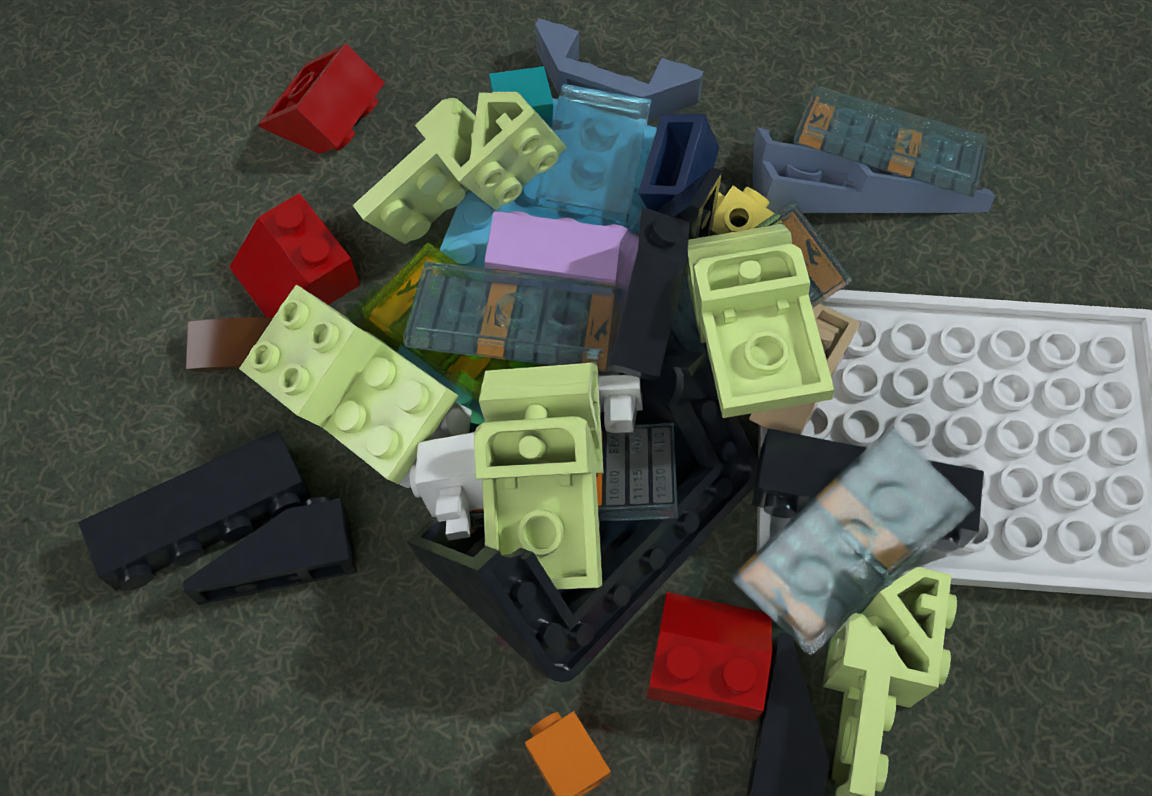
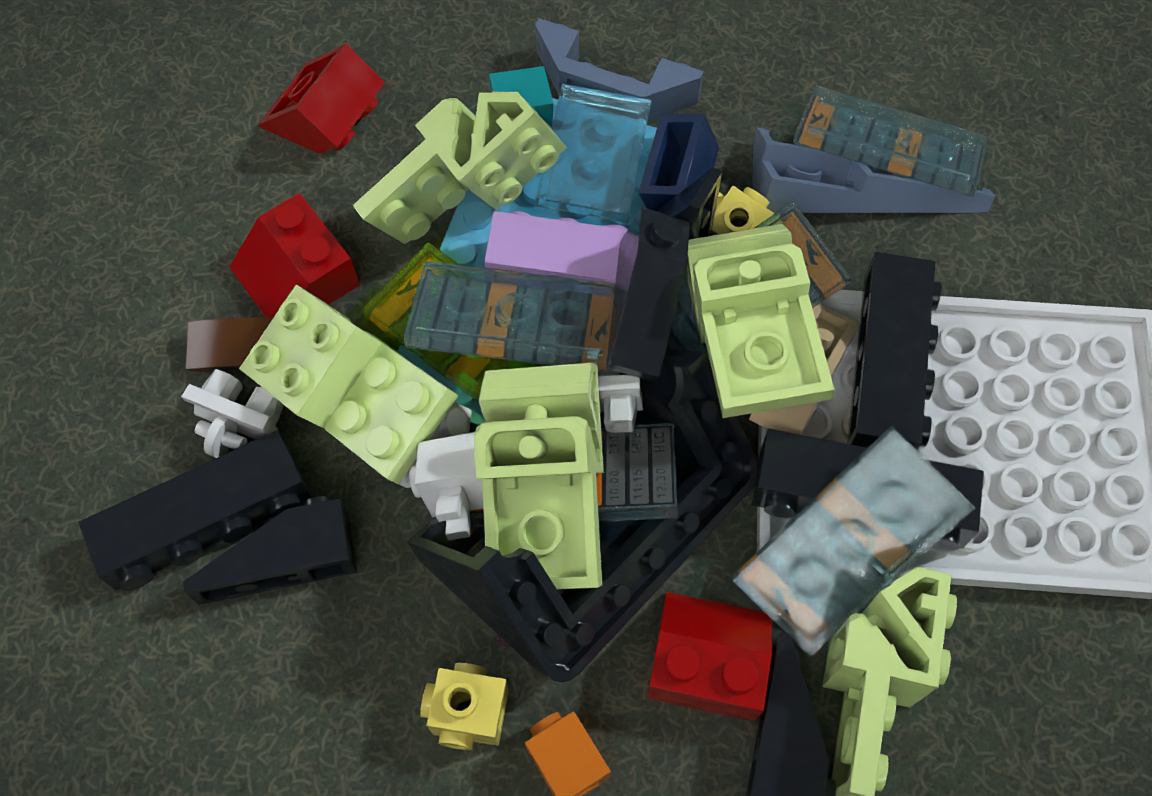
(217, 404): none -> white hips
(480, 721): none -> light yellow brick
(894, 350): none -> black brick

